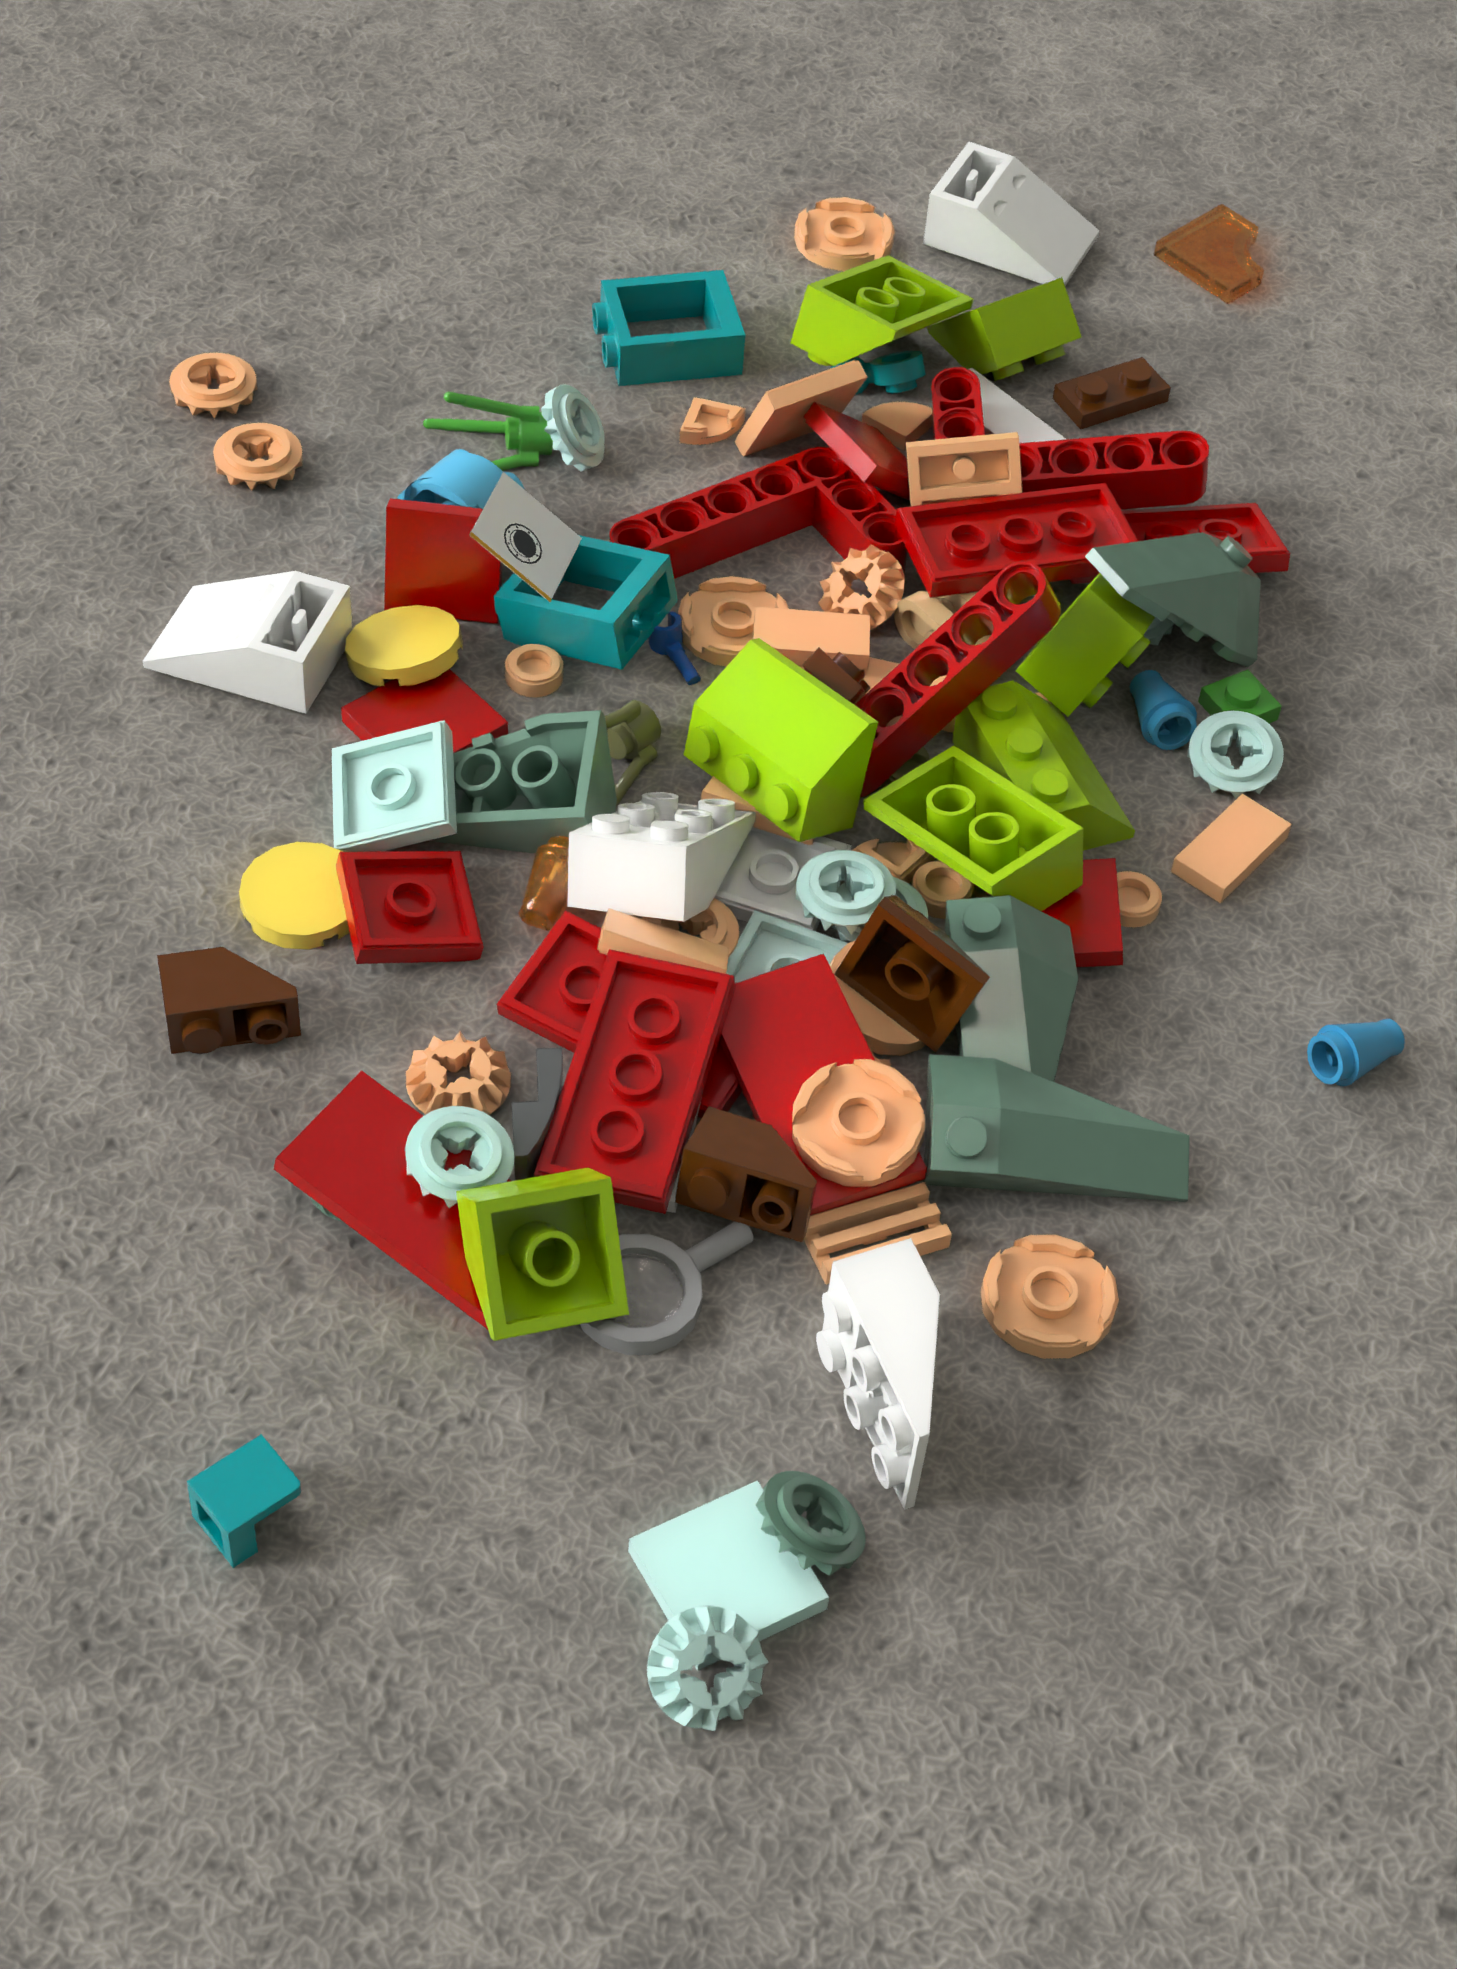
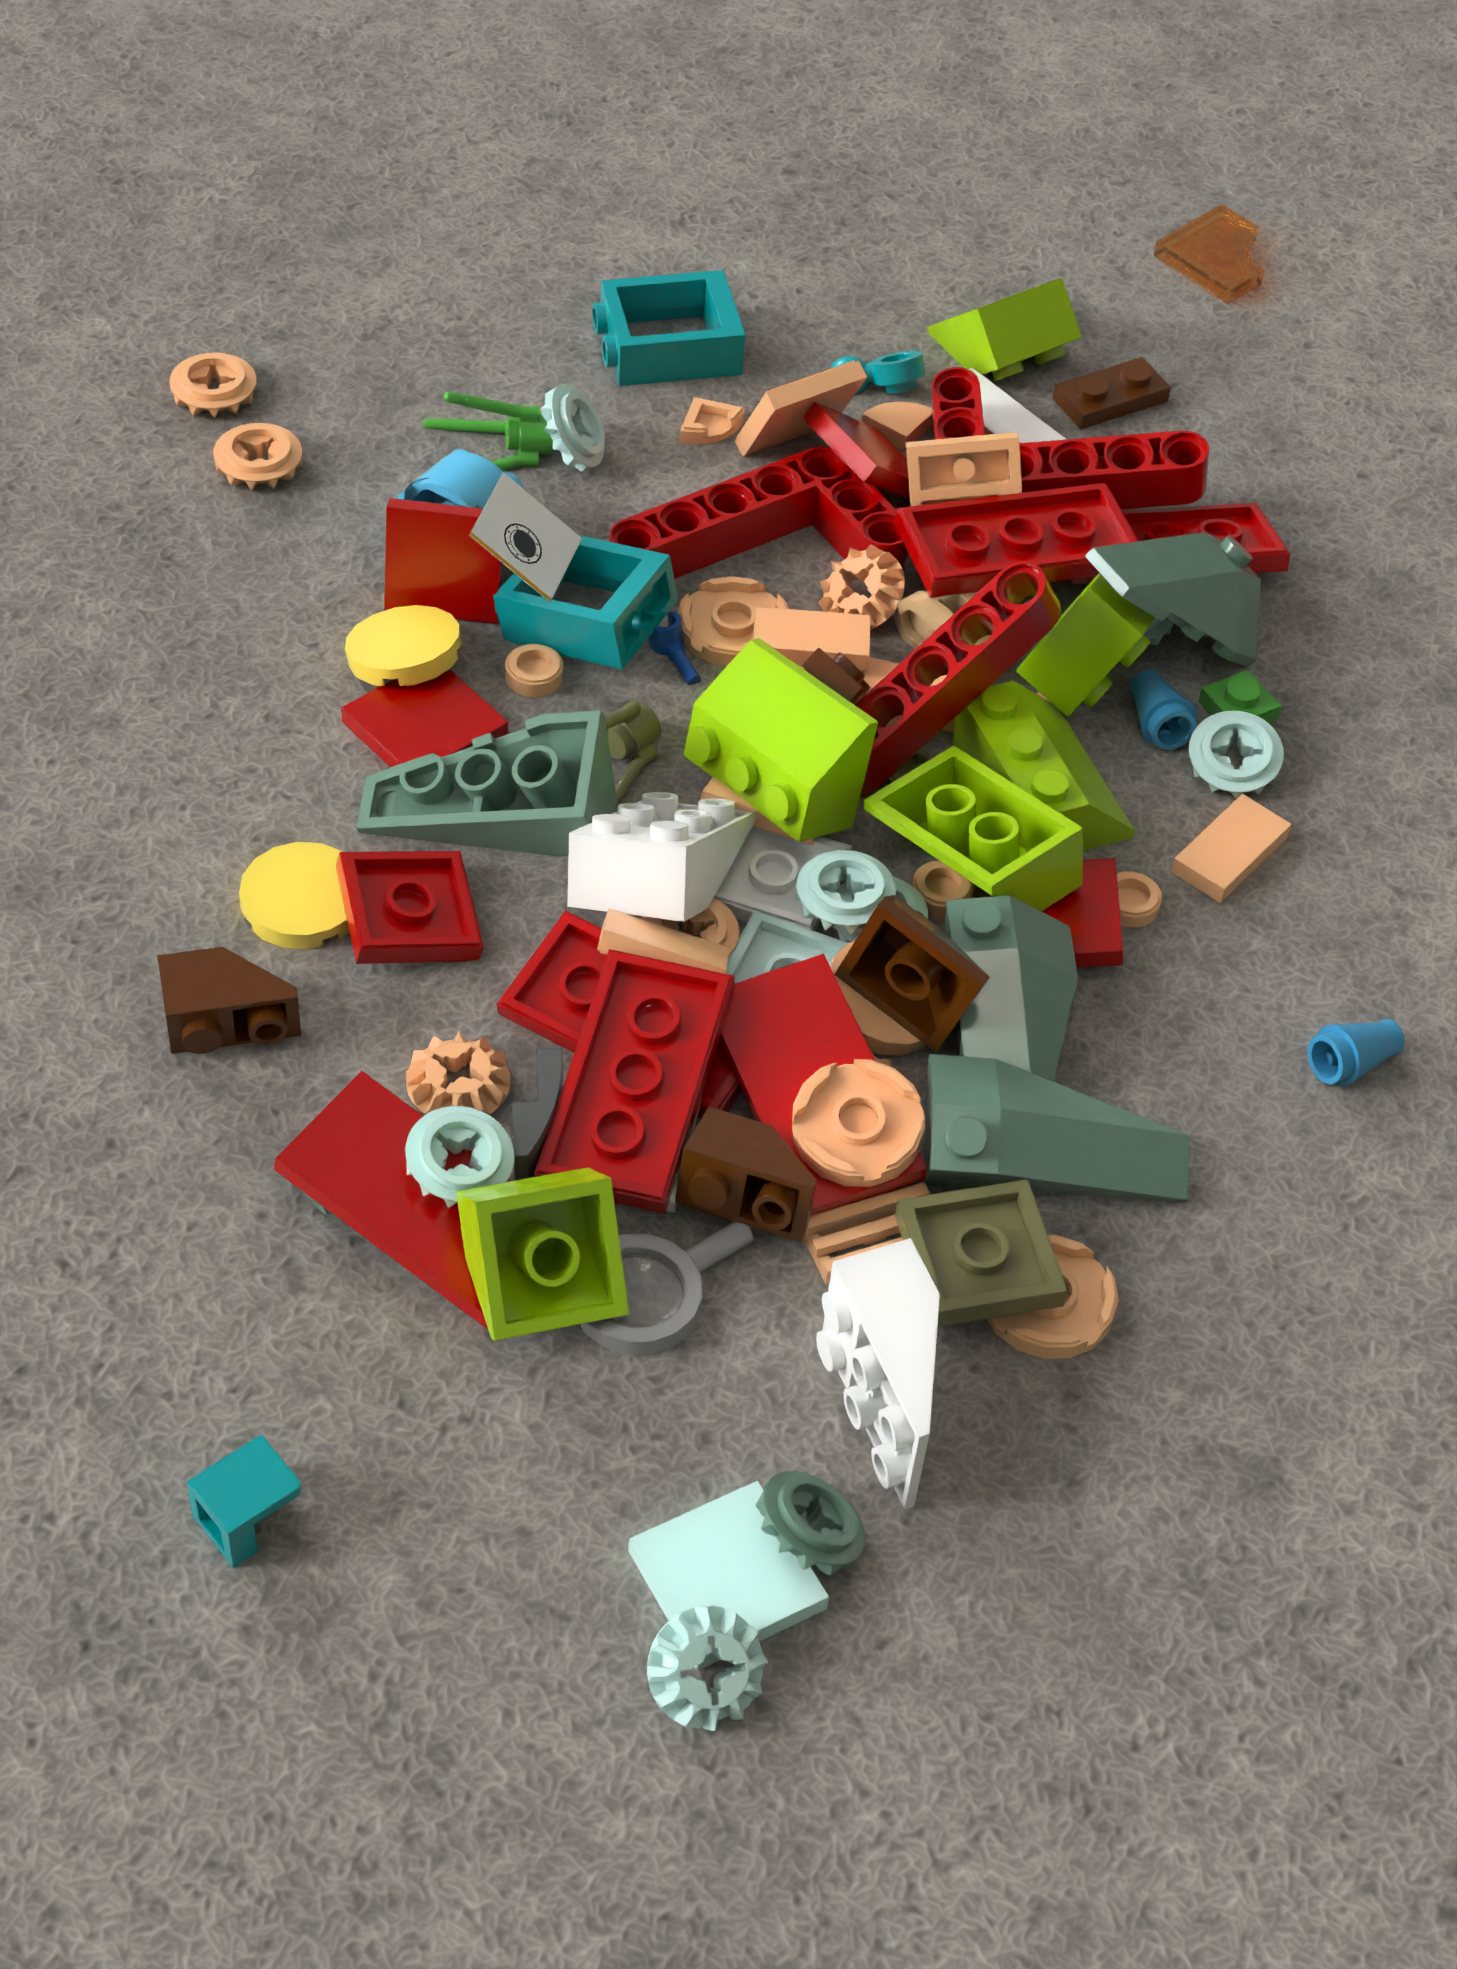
(258, 637): white slope -> none
(394, 789): light aqua tile -> none
(547, 885): clear orange cone -> none
(843, 246): light nougat tile -> none
(870, 309): lime slope -> none
(898, 857): light nougat tile -> none
(984, 1251): none -> olive plate
(1006, 218): white slope -> none

